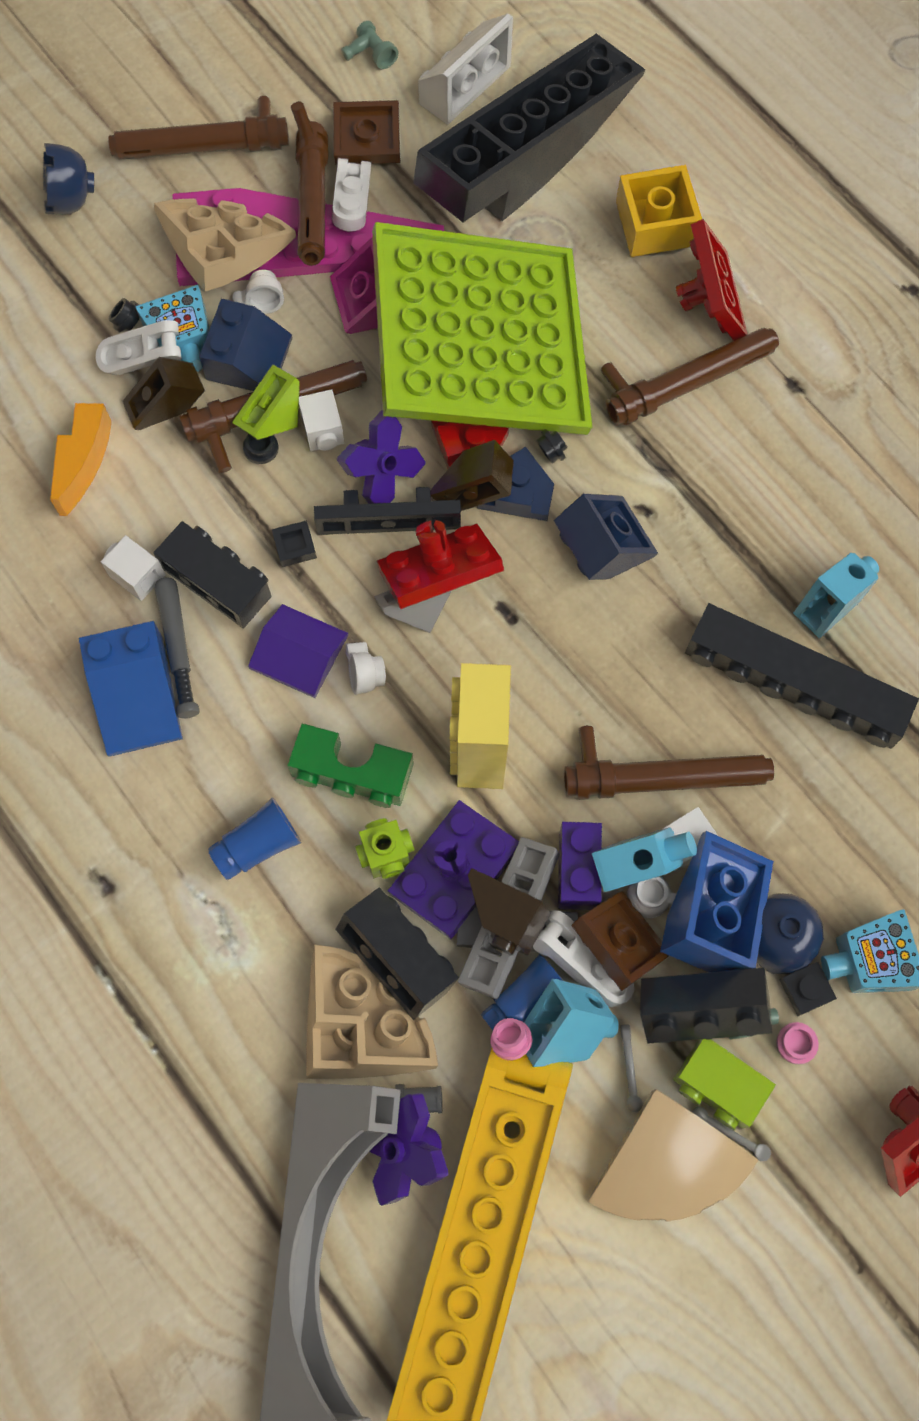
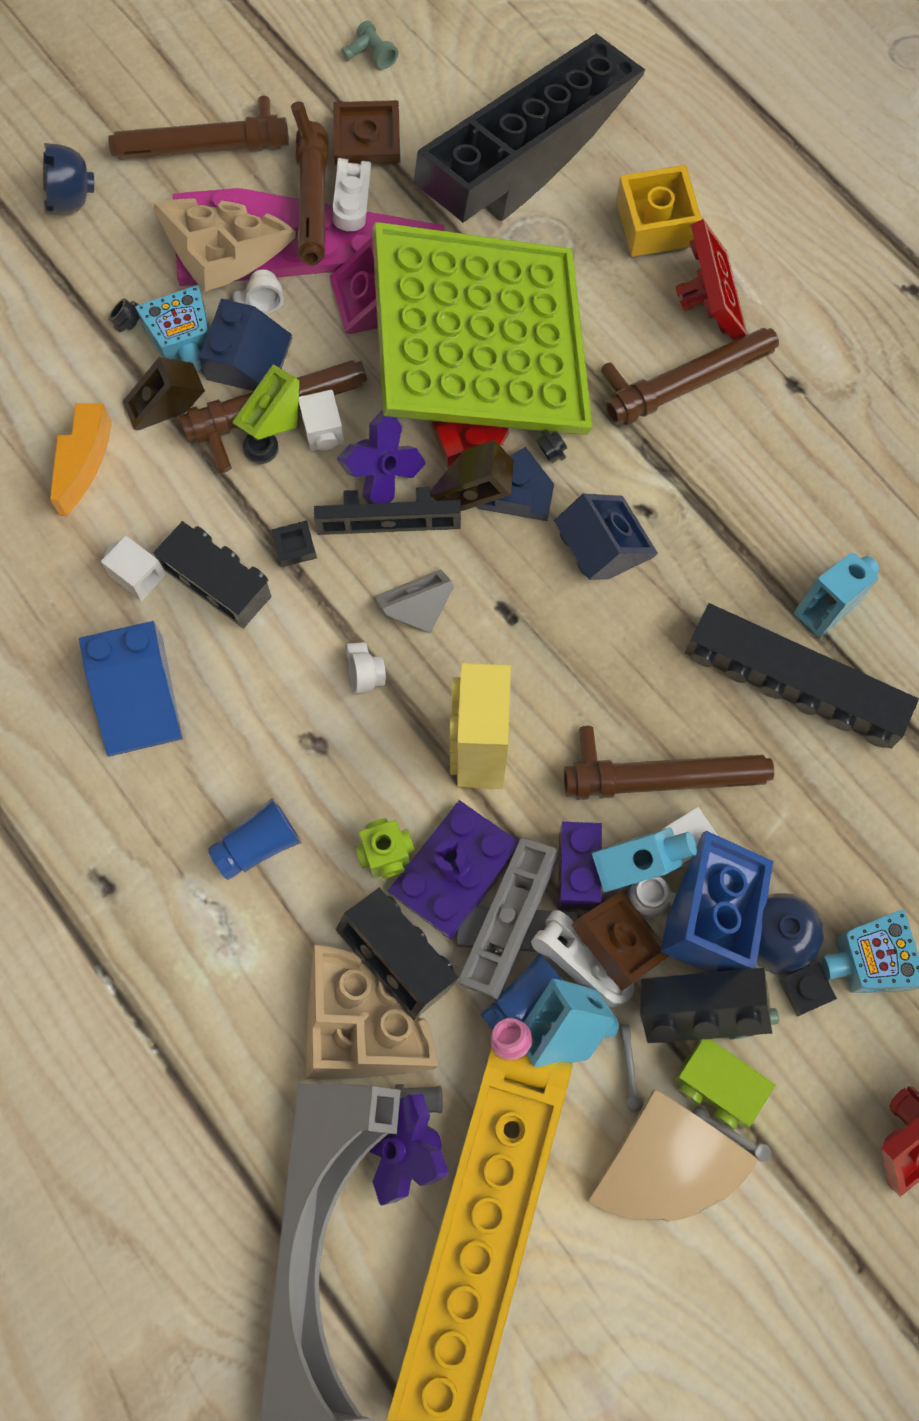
(138, 348): white plate -> none
(174, 634): dark grey piece -> none
(297, 650): dark purple slope -> none
(380, 778): green arch -> none
(439, 563): red plate -> none
(467, 69): white slope -> none
(507, 913): dark brown slope -> none
(797, 1043): bright pink plate -> none

